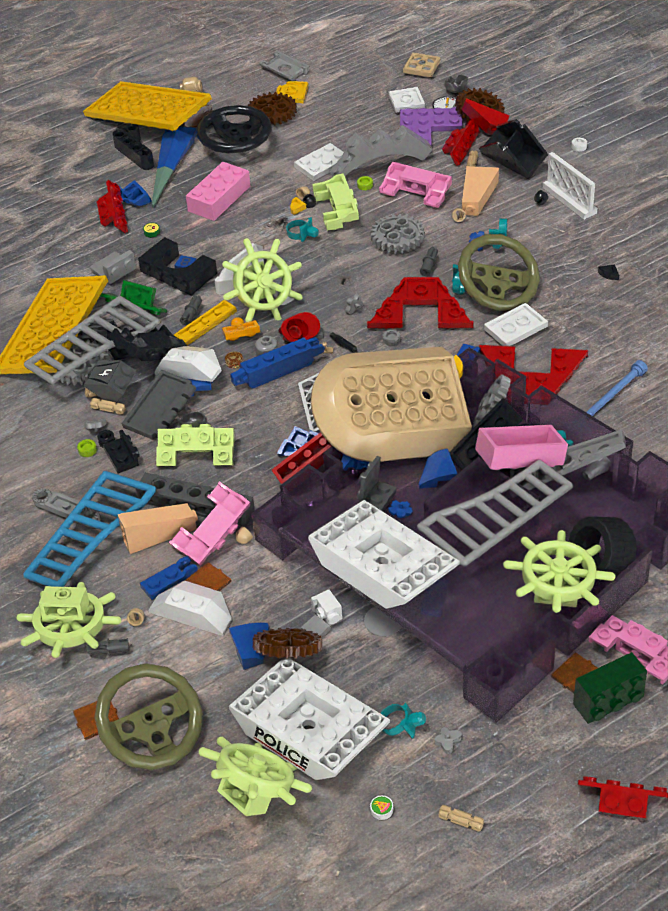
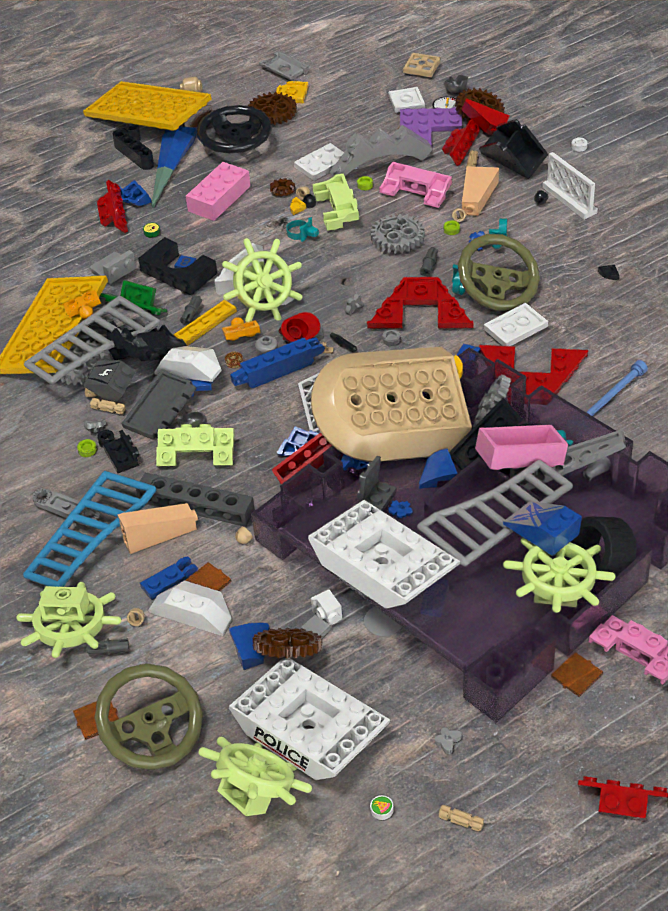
(82, 305): none -> light orange plate
(215, 527): bright pink bracket -> none
(282, 187): none -> reddish brown gear
(409, 723): teal piece -> none
(451, 227): none -> lime tile
(545, 525): none -> blue slope
(609, 687): dark green brick -> none

